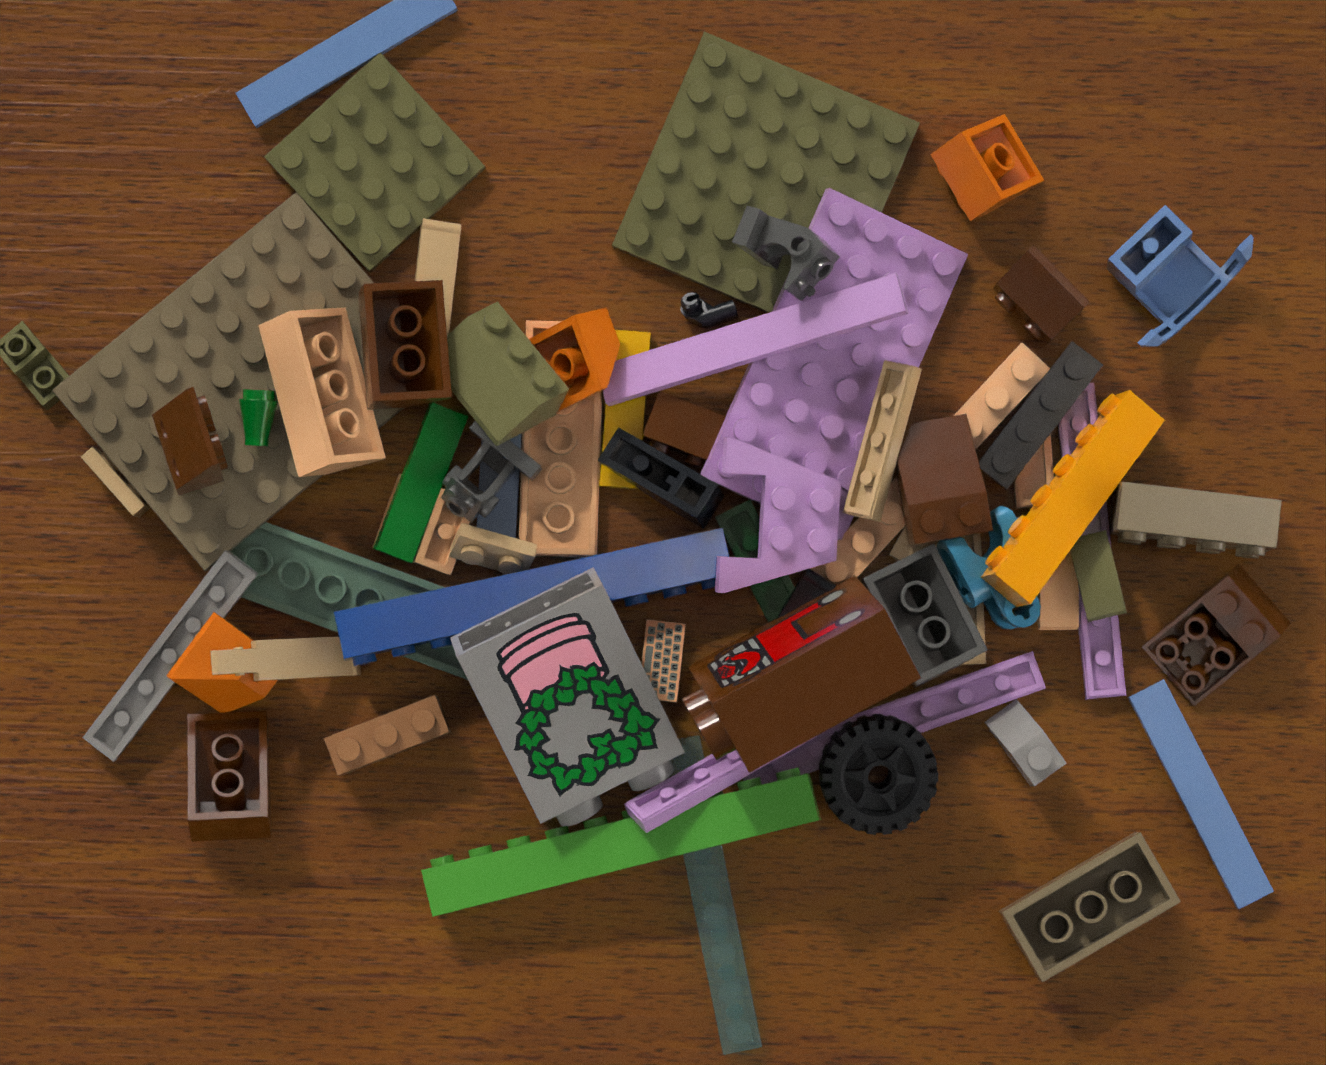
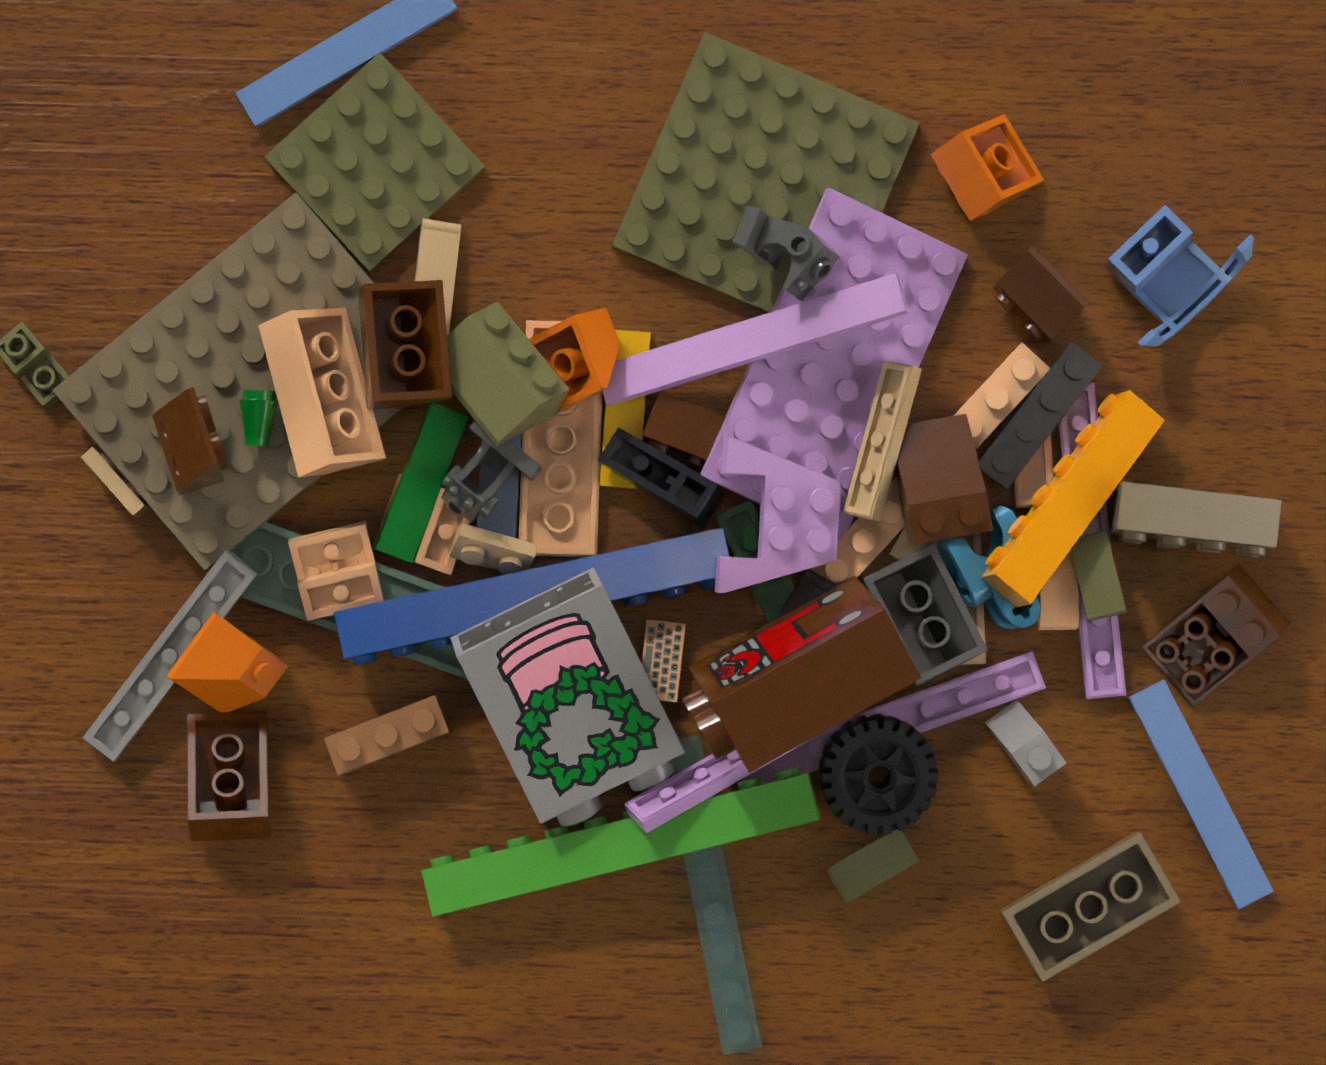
(285, 659): tan piece -> none
(335, 570): none -> light nougat slope
(704, 314): black arm -> none
(872, 865): none -> olive slope

